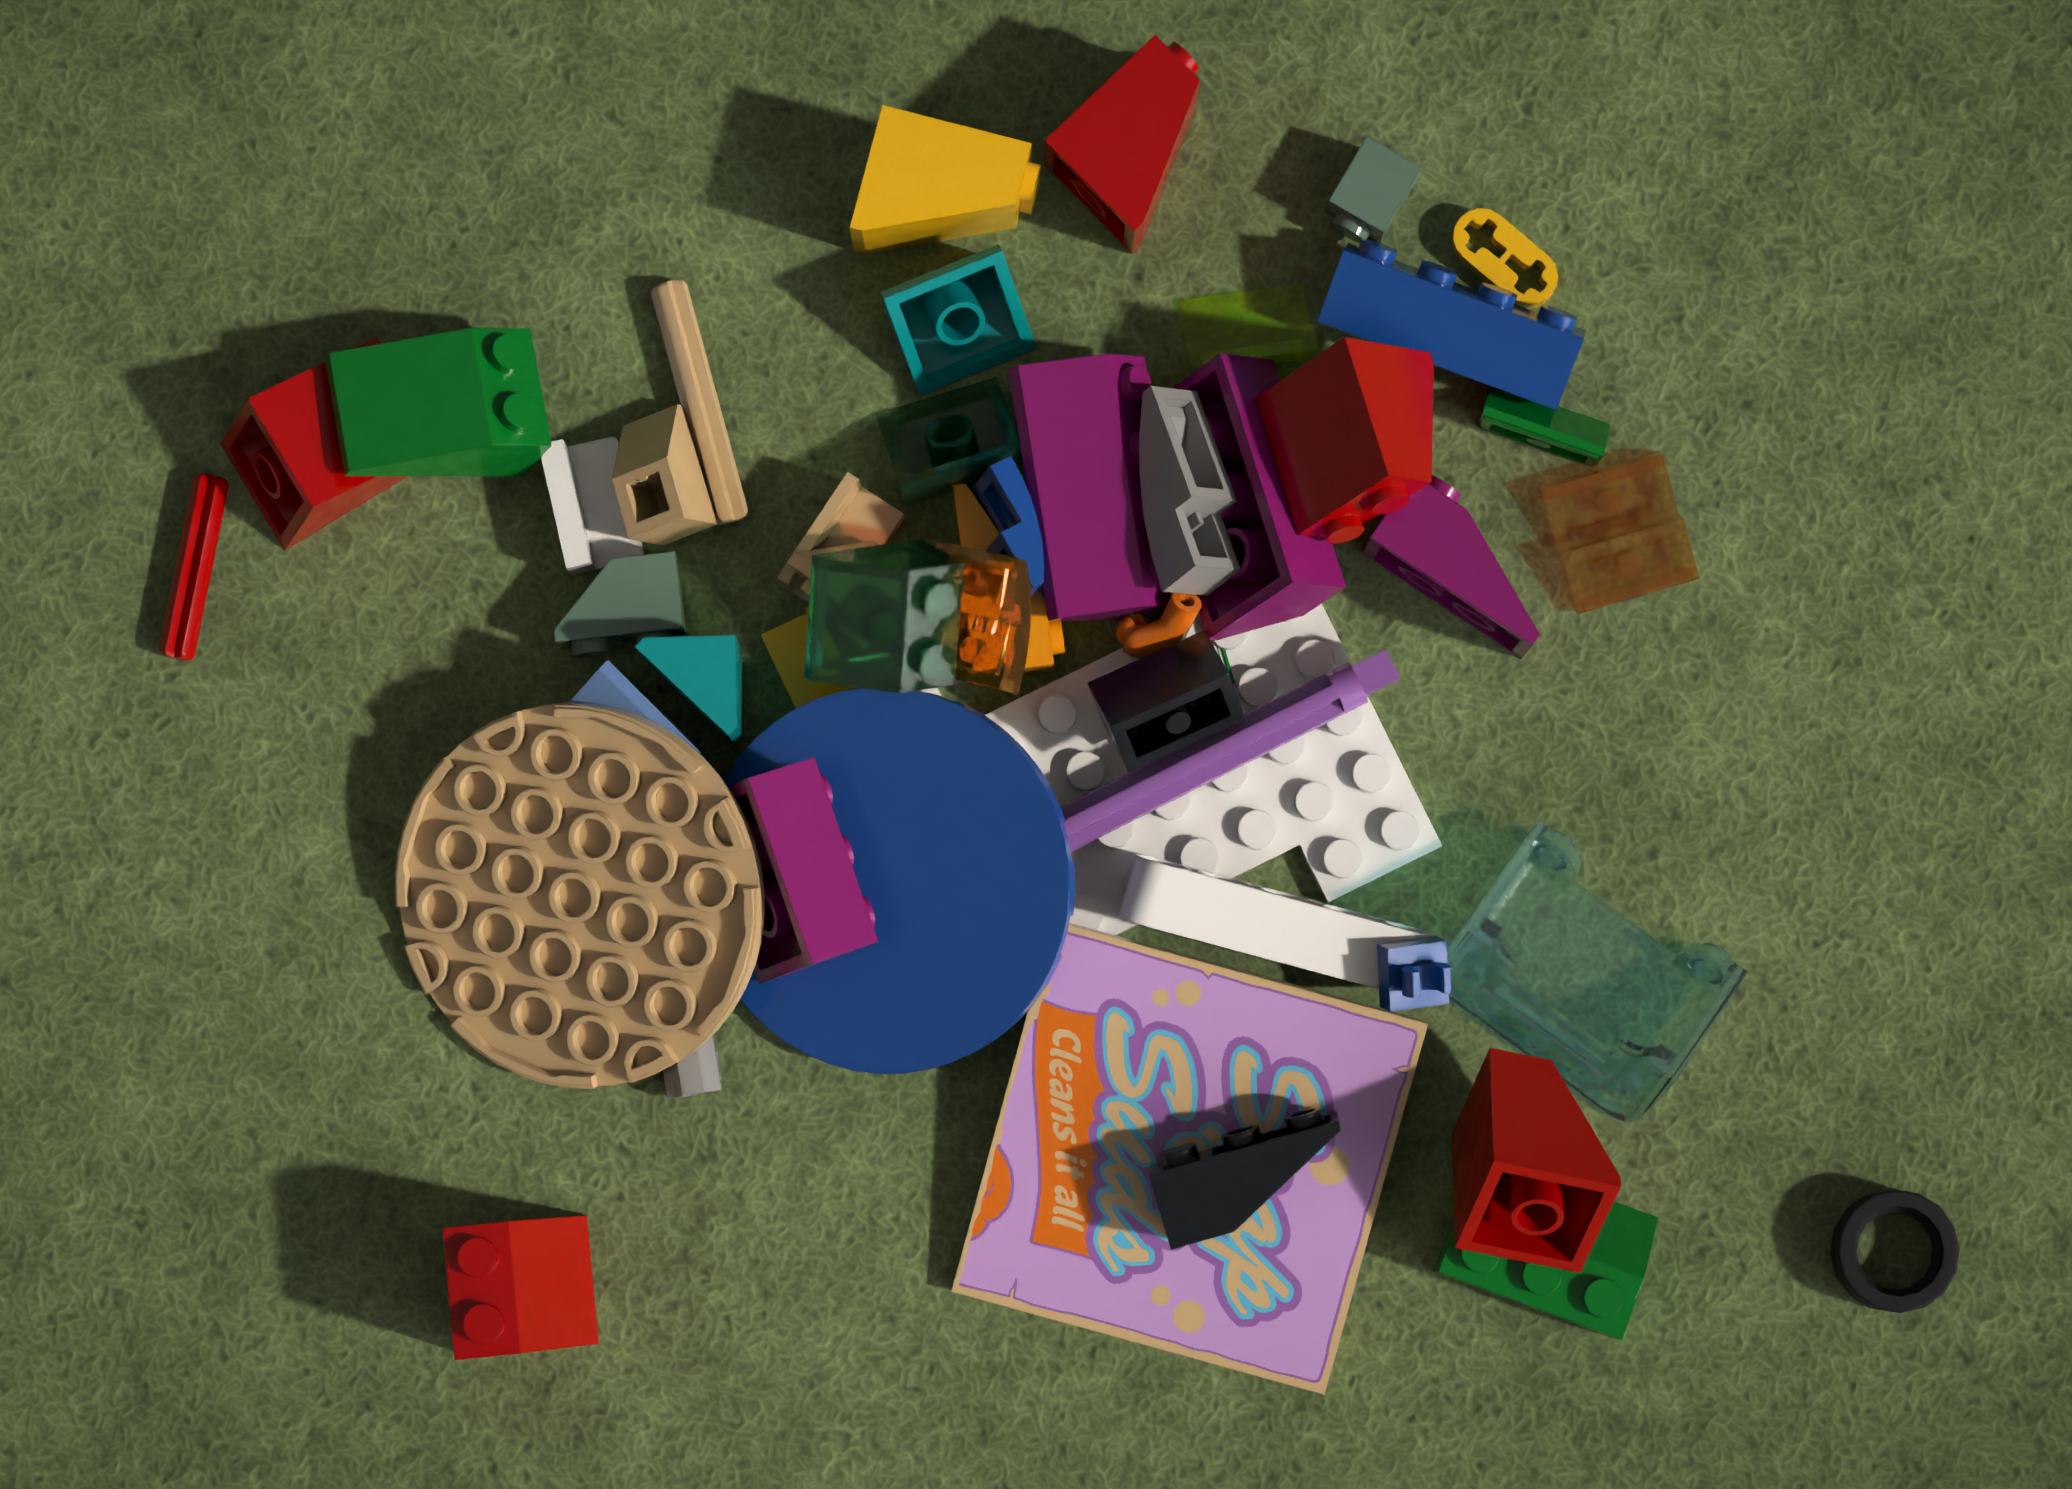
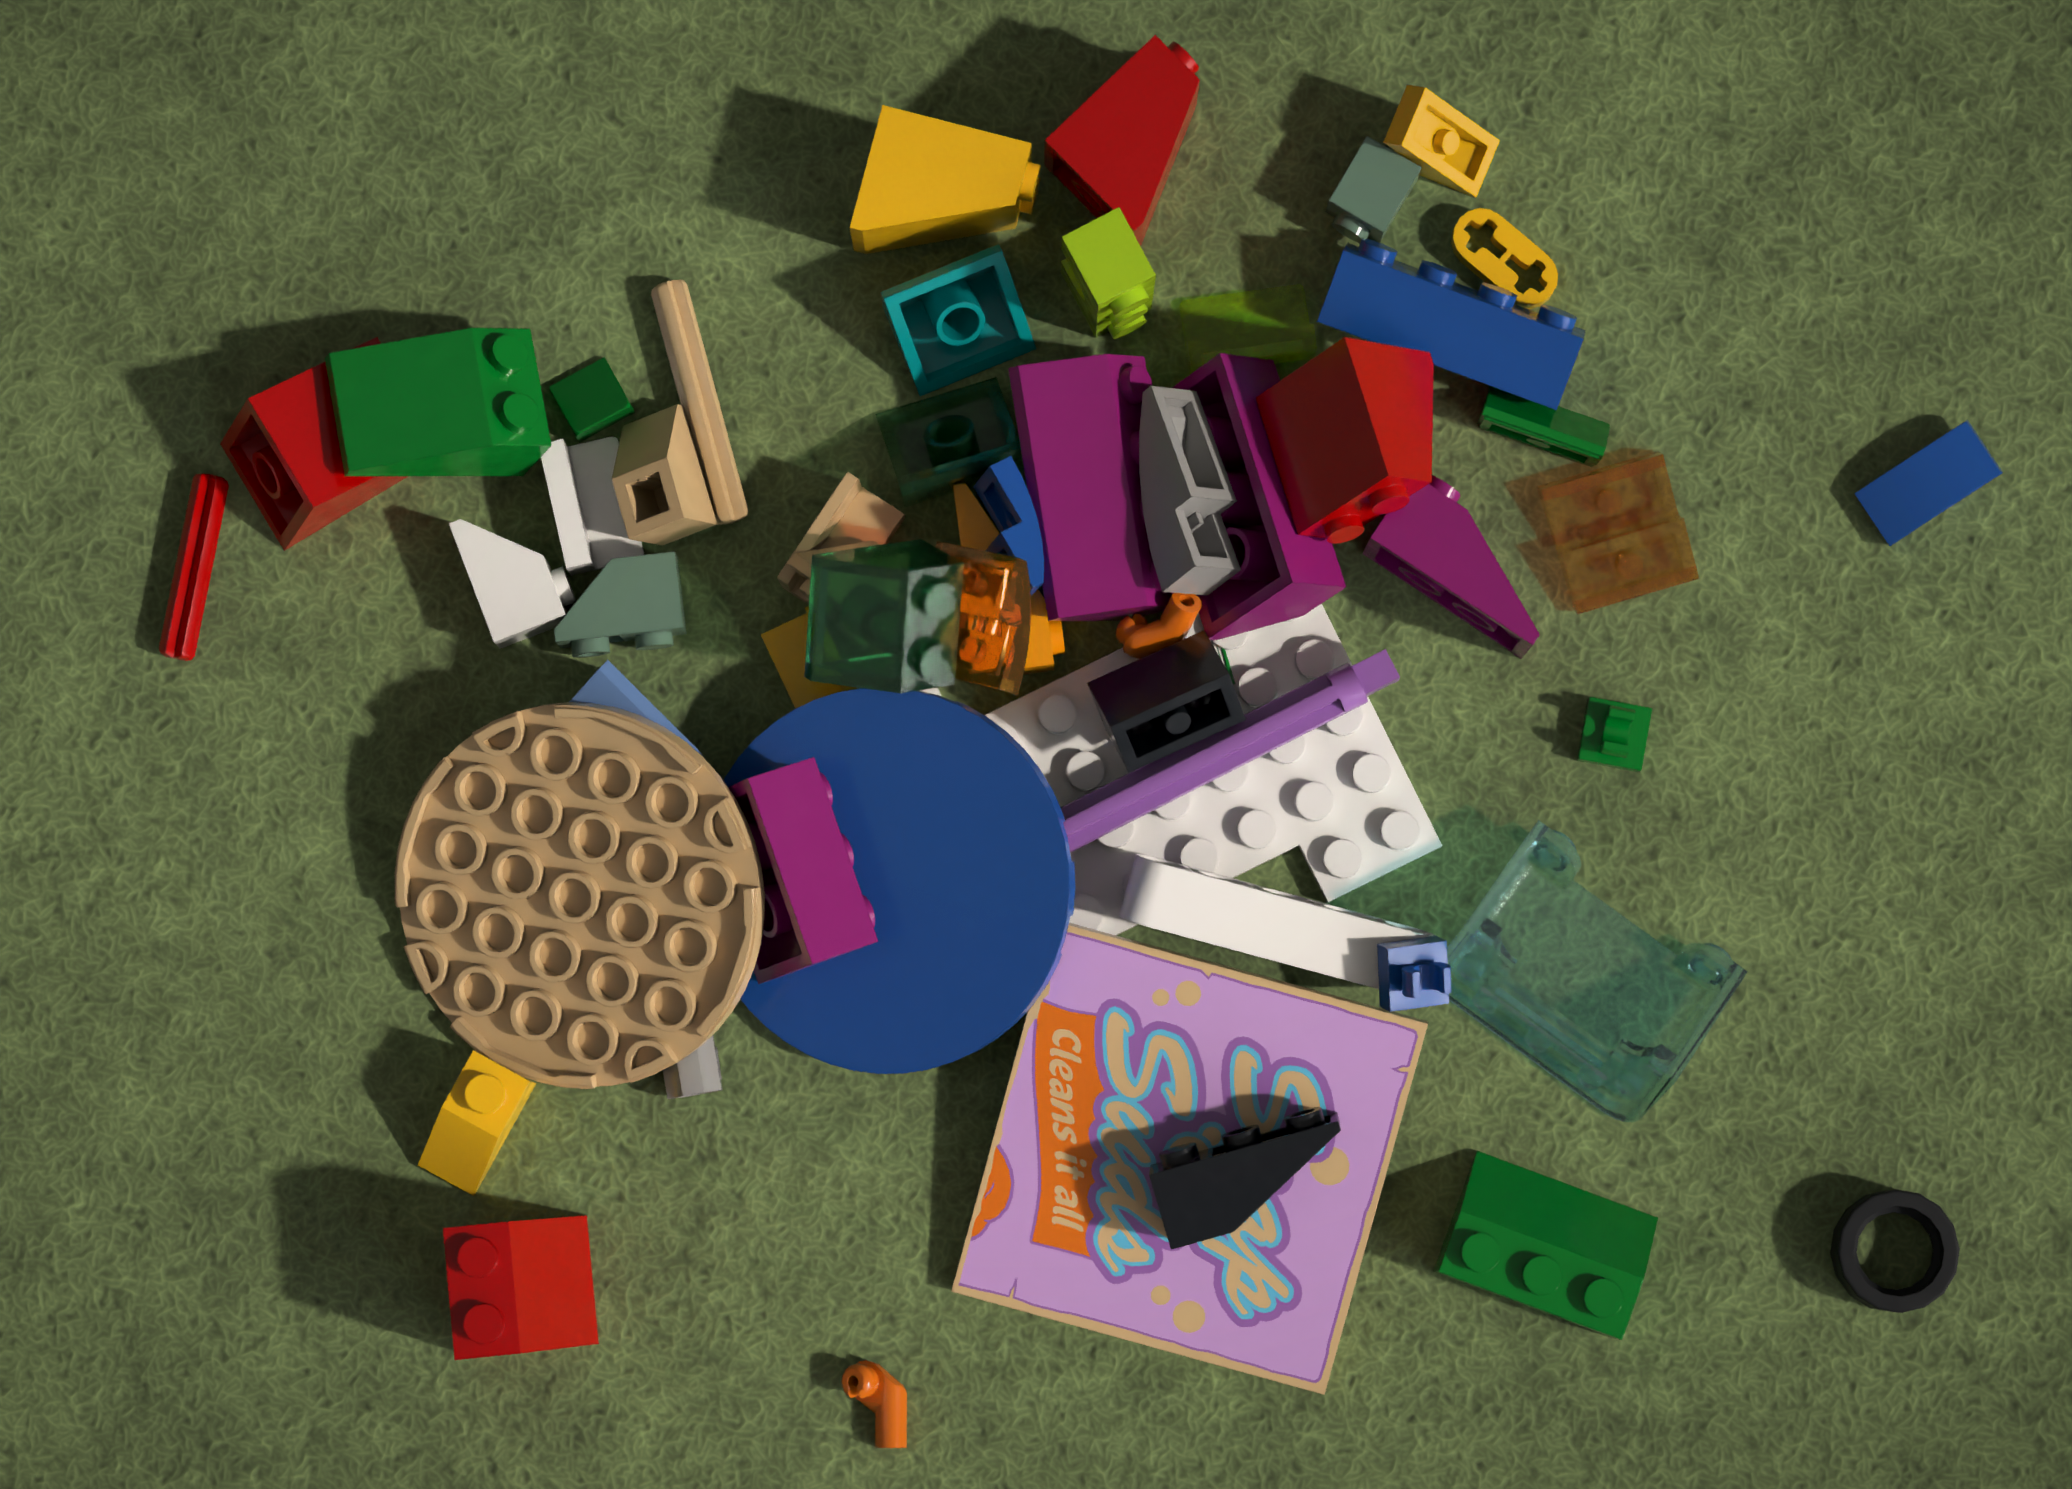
(475, 1122): none -> yellow slope
(512, 584): none -> white slope
(591, 399): none -> green slope
(705, 673): teal slope -> none
(884, 1397): none -> orange arm
(1108, 275): none -> lime arch
(1441, 141): none -> yellow slope
(1528, 1167): red slope -> none
(1614, 734): none -> green tile
(1928, 483): none -> blue slope

